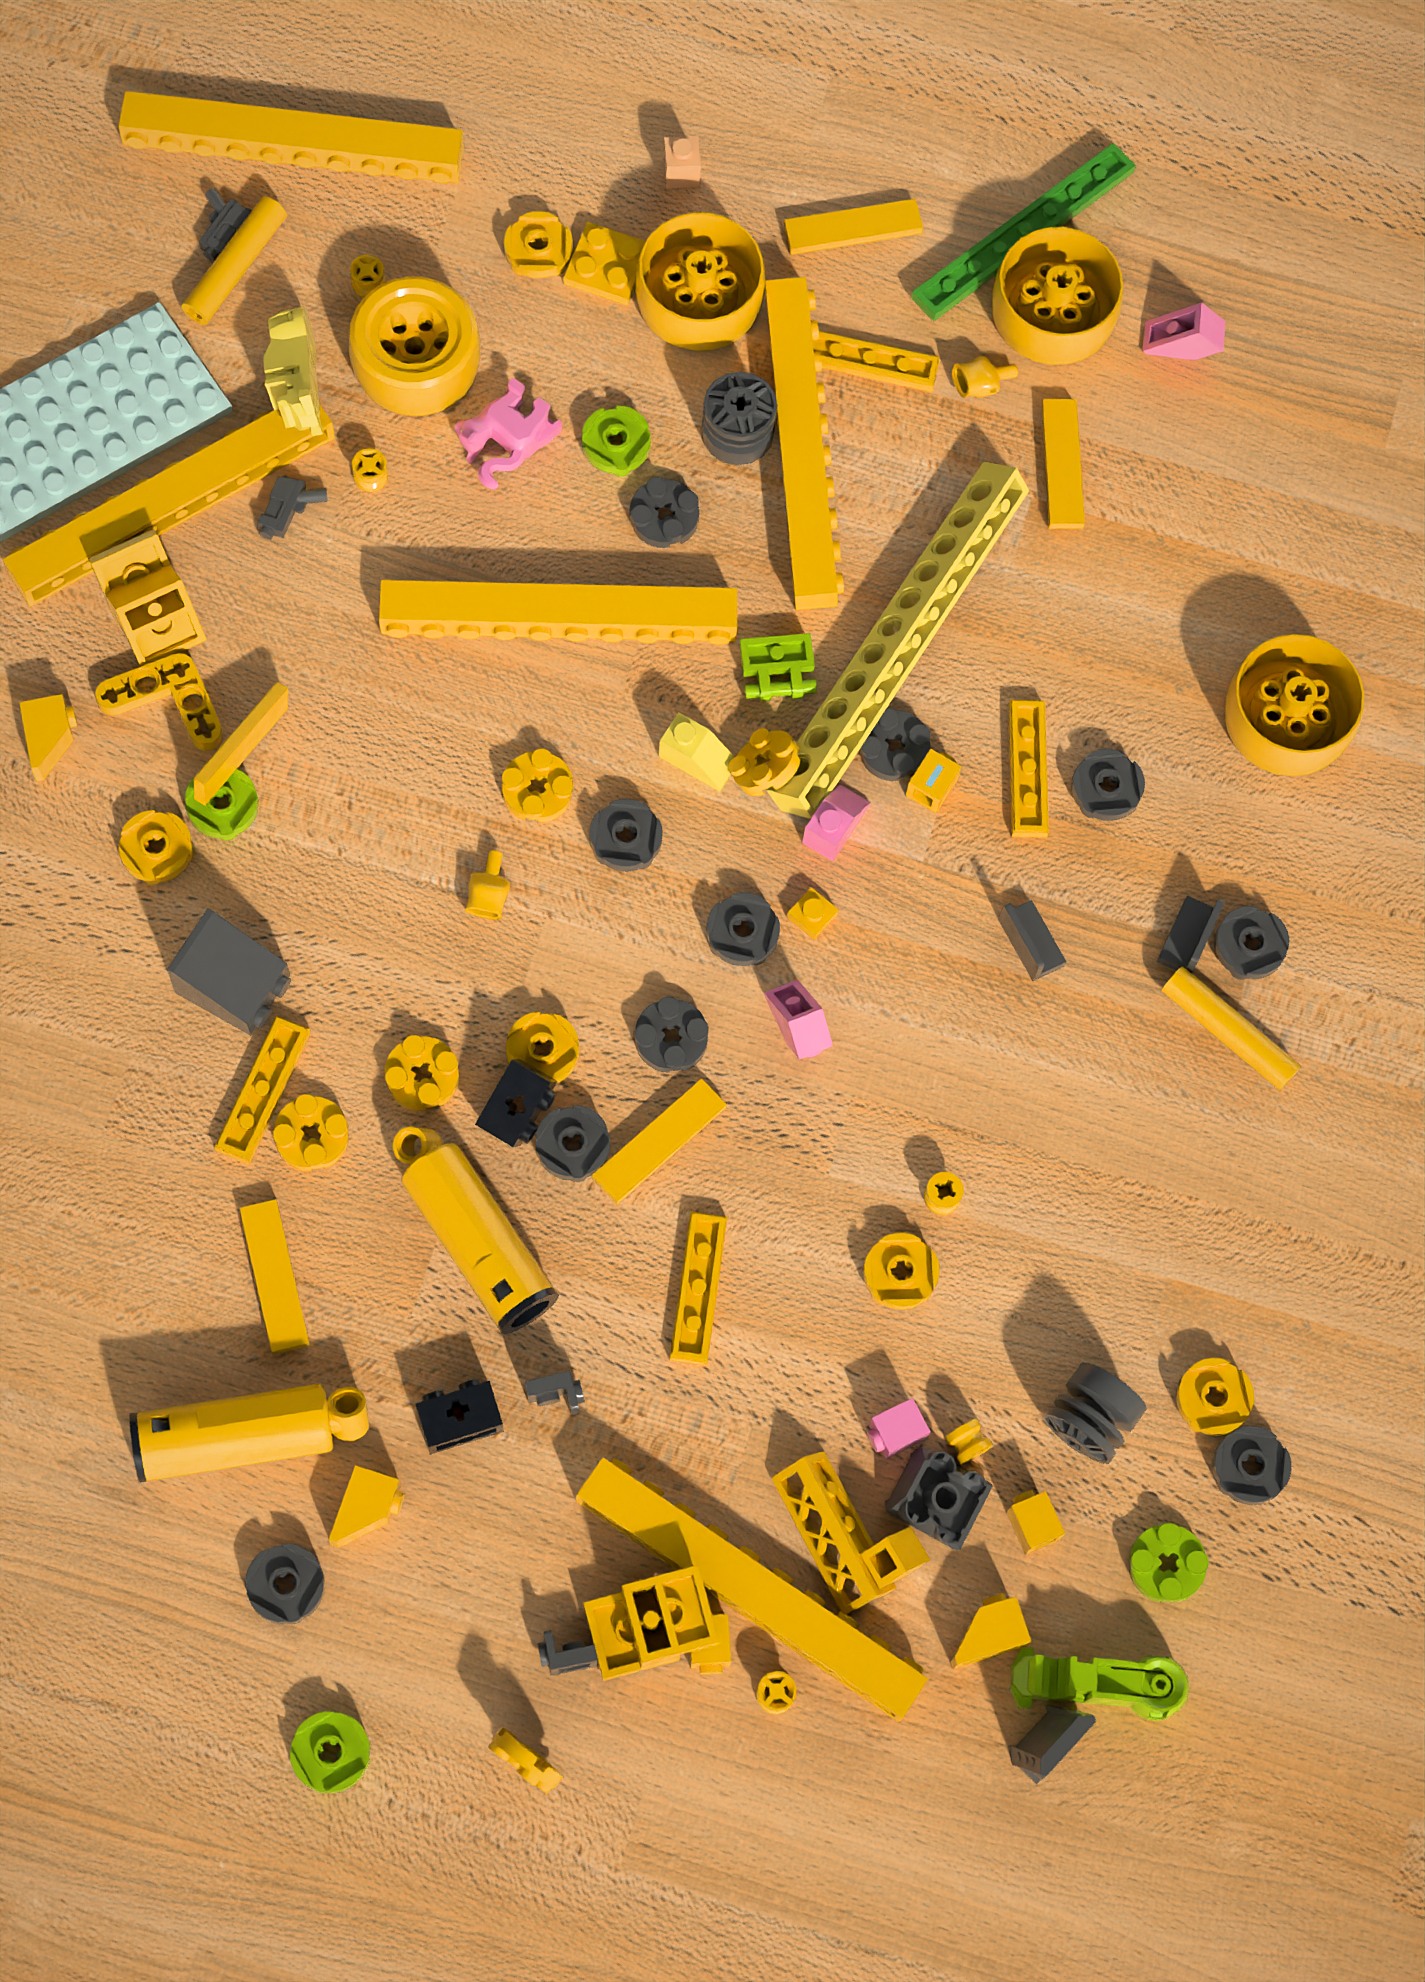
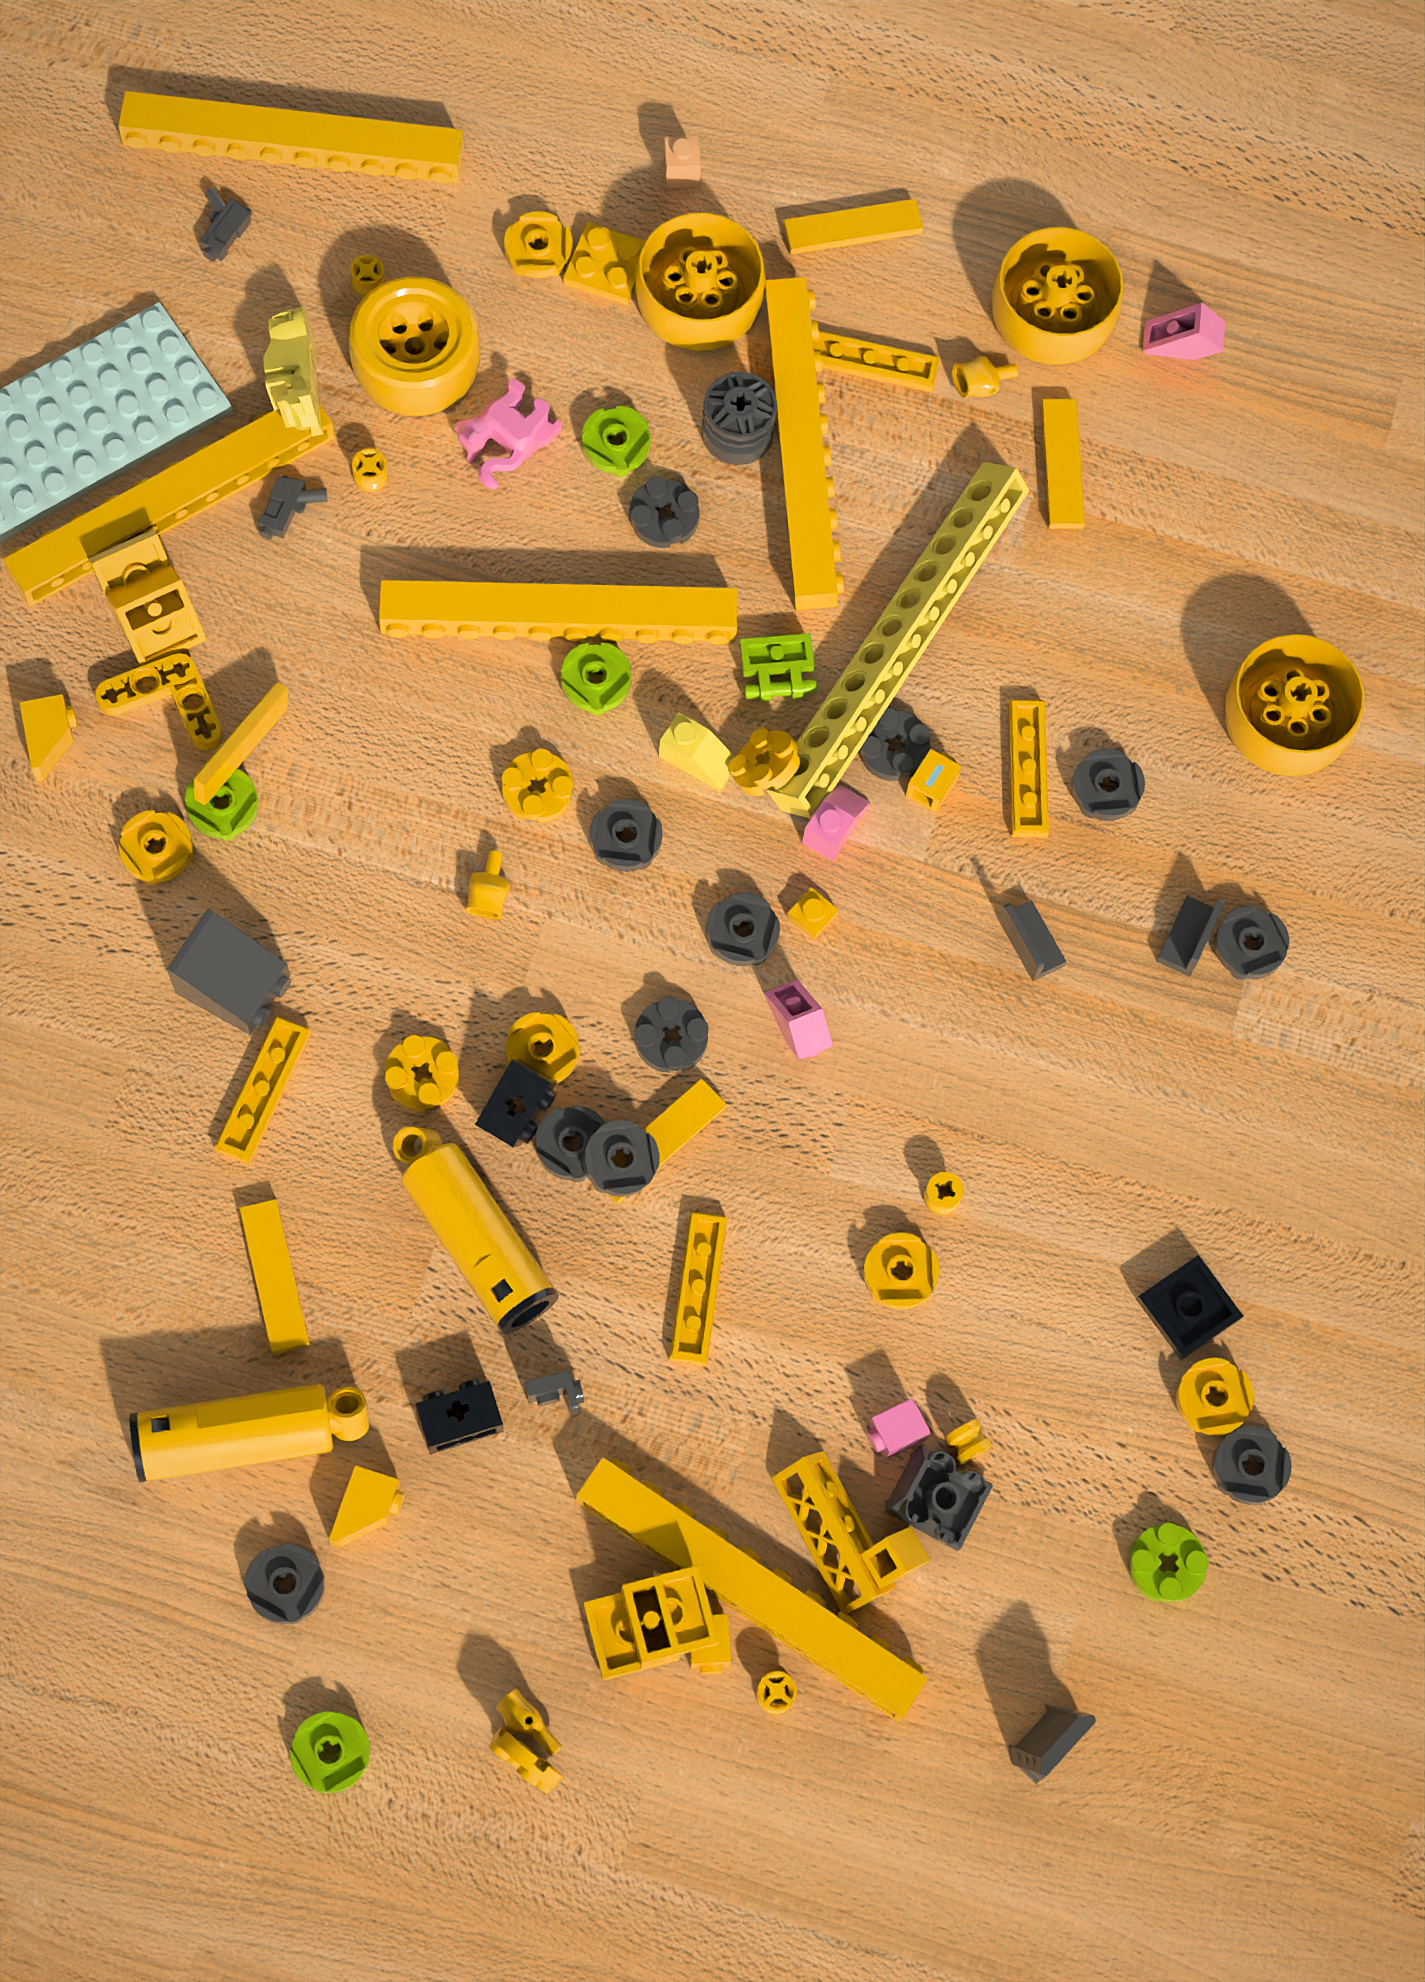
(234, 260): yellow piece -> none
(314, 1154): yellow plate -> none
(519, 1713): none -> yellow piece
(572, 1658): dark grey bracket -> none
(596, 697): none -> lime plate
(607, 1175): none -> dark grey plate
(992, 1632): yellow slope -> none
(1035, 1521): yellow brick -> none
(1050, 210): bright green plate -> none
(1095, 1412): dark grey wheel -> none
(1150, 1687): lime piece -> none
(1189, 1307): none -> black plate
(1231, 1028): yellow piece -> none

